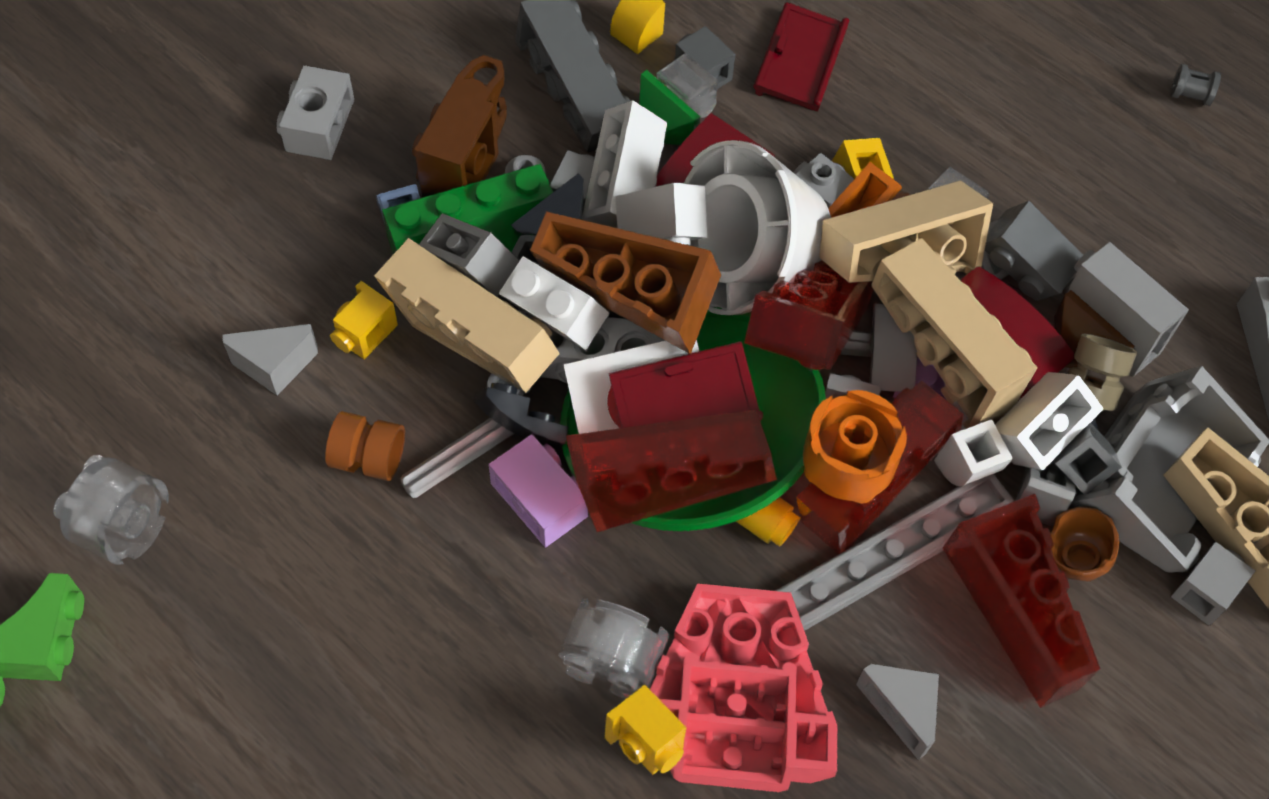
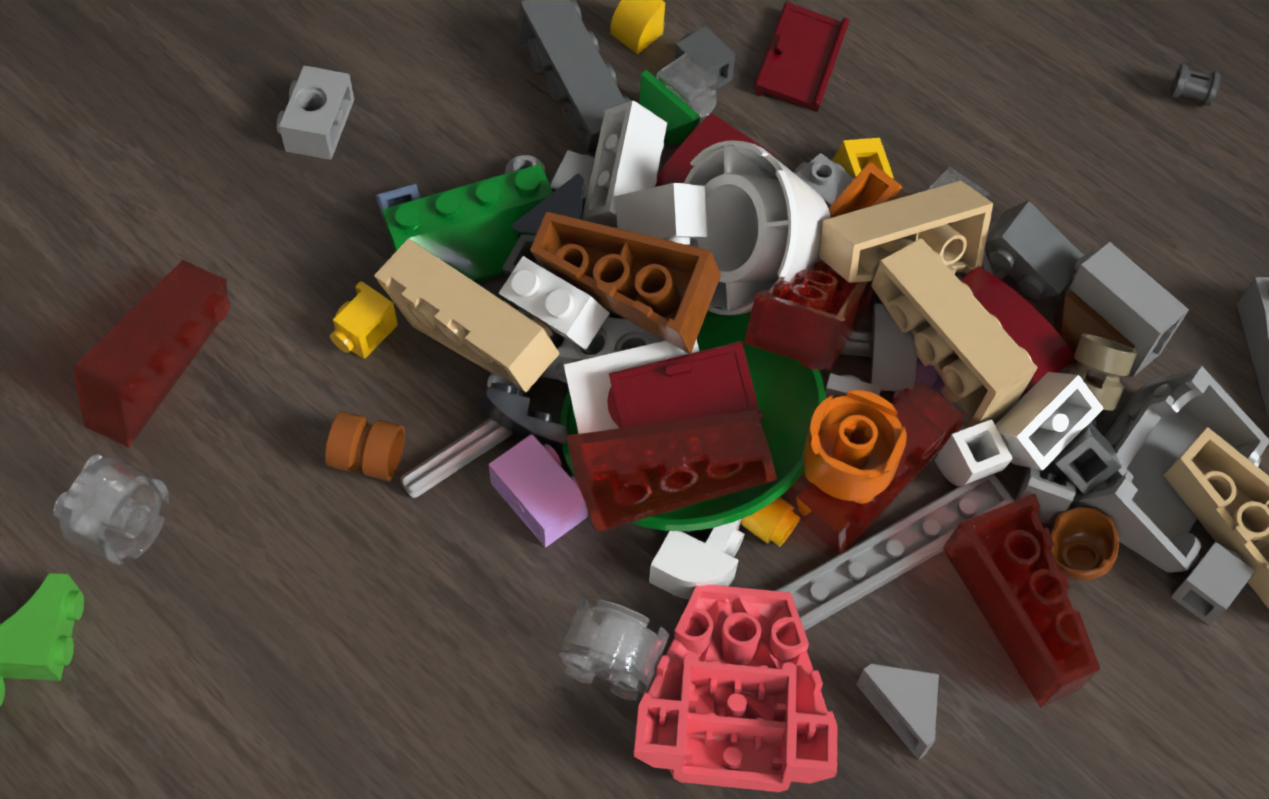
(148, 352): none -> clear red wedge
(272, 355): light grey slope -> none
(462, 131): reddish brown brick -> none
(471, 252): light grey brick -> none
(646, 731): yellow brick -> none
(690, 563): none -> white brick

